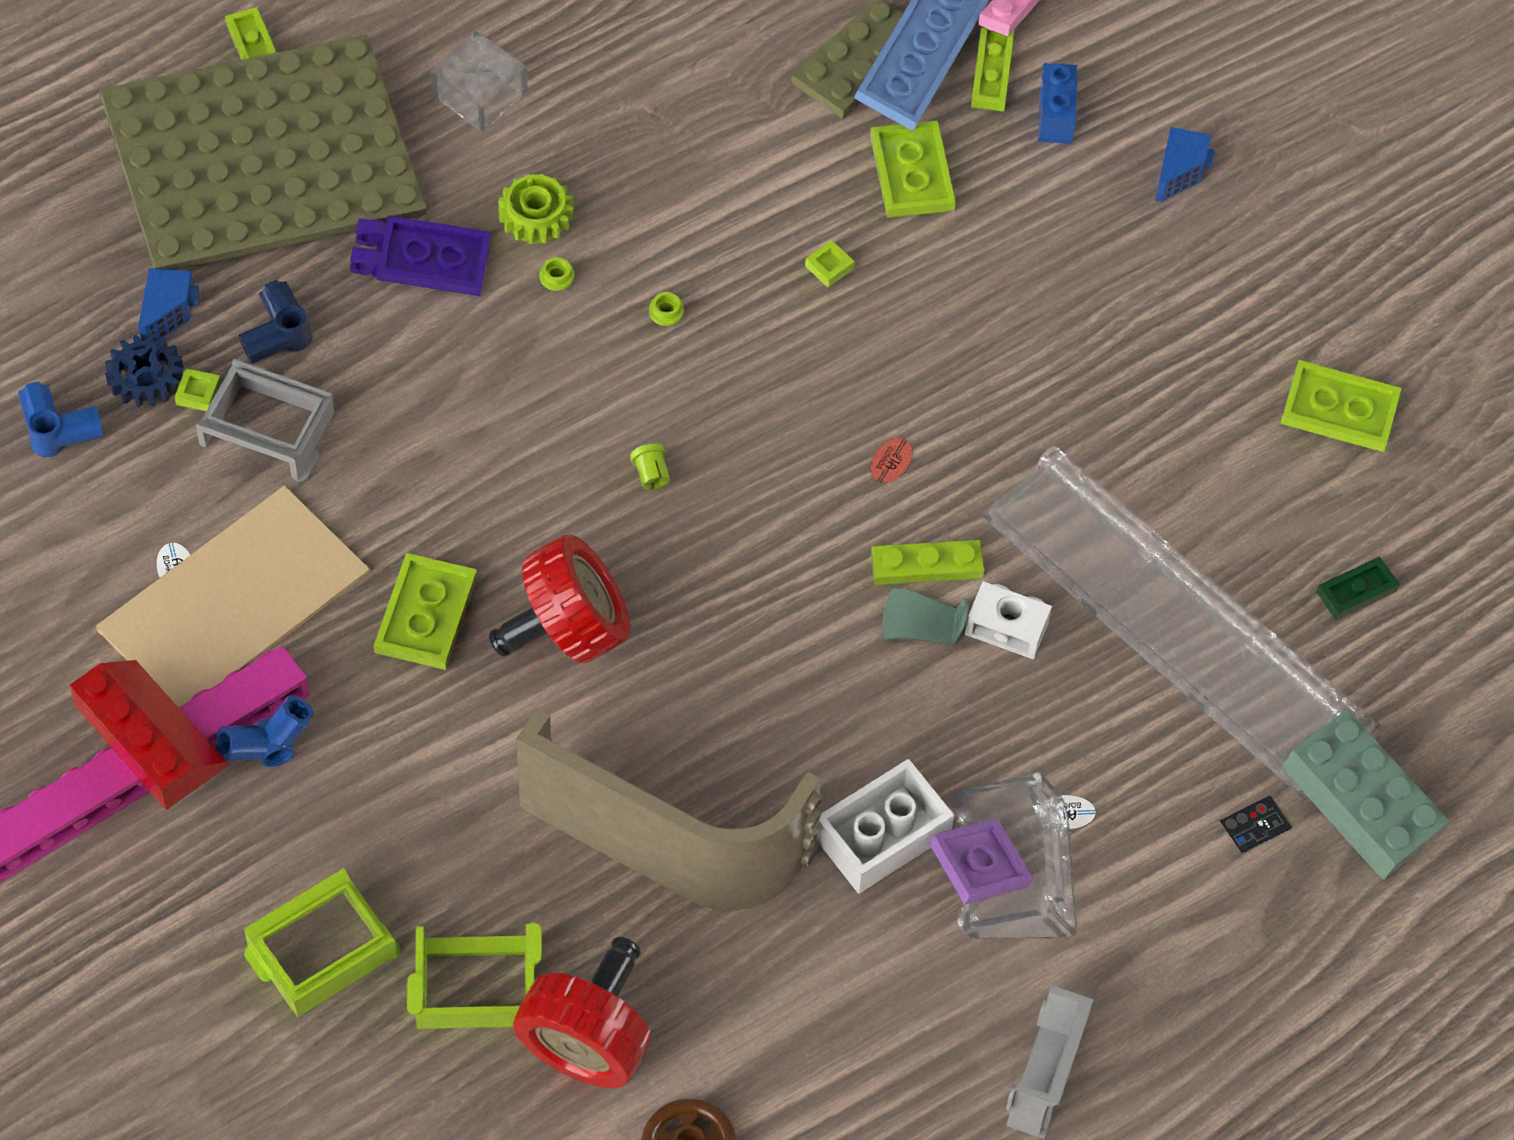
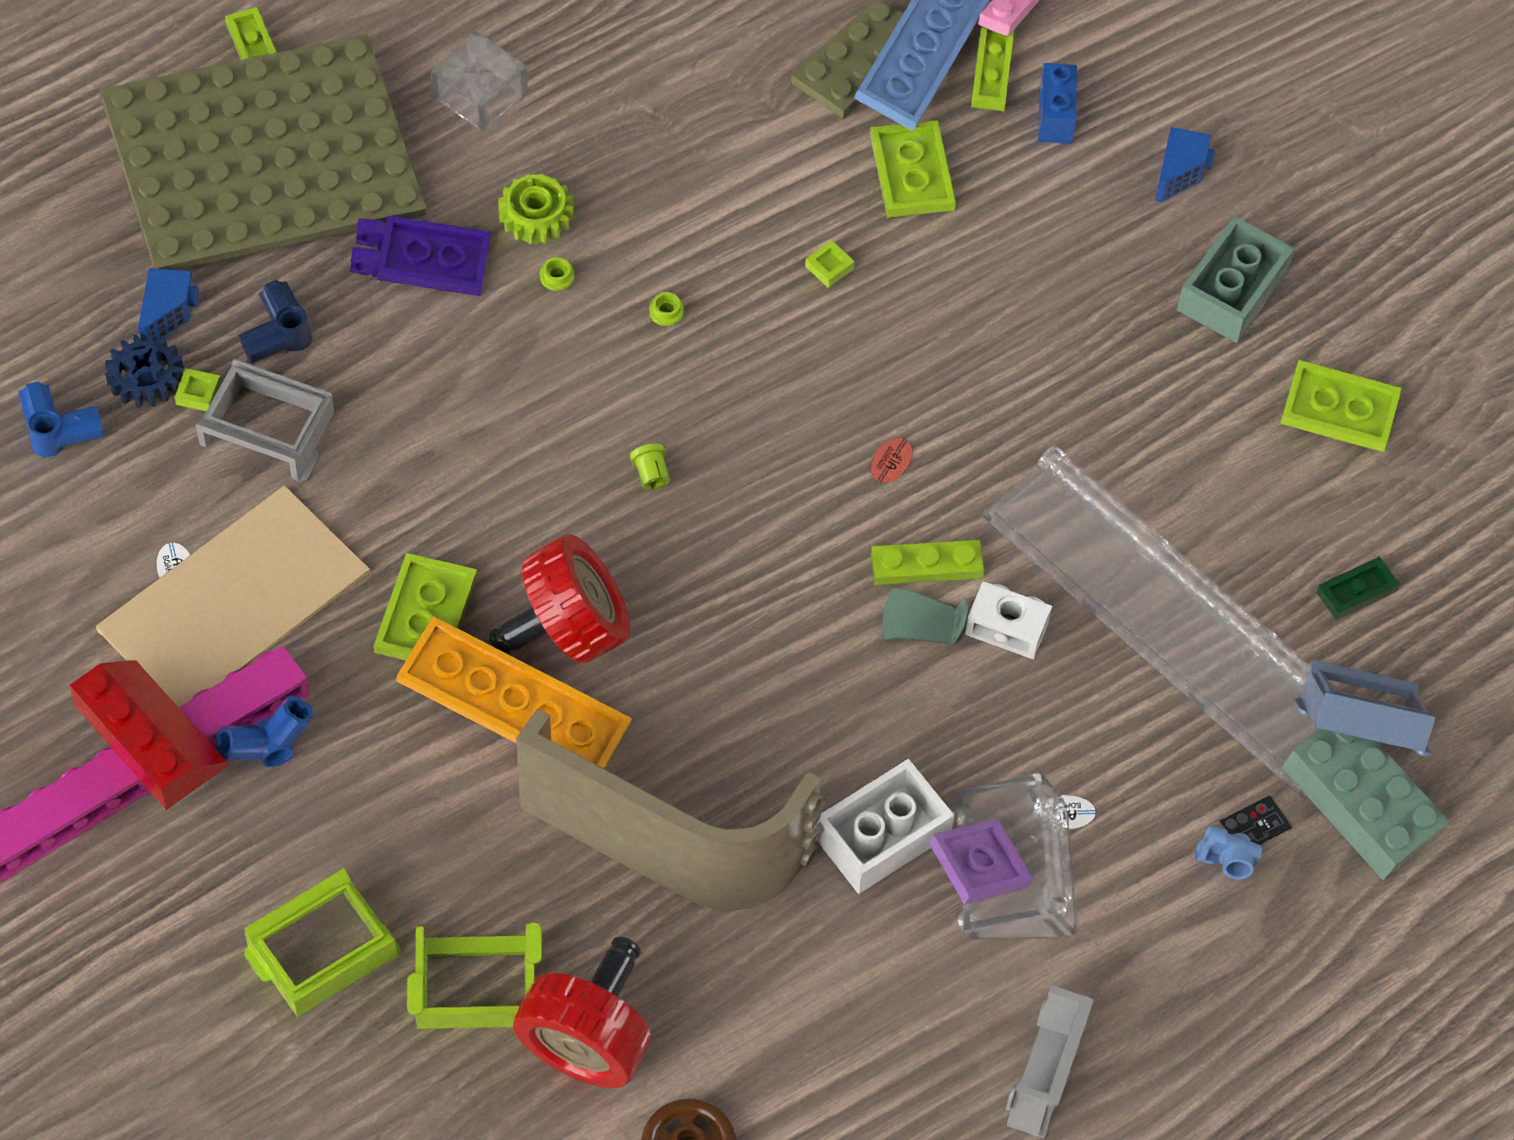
(506, 692): none -> light orange plate
(1233, 851): none -> medium blue plate
(1235, 279): none -> sand green brick
(1365, 717): none -> sand blue piece

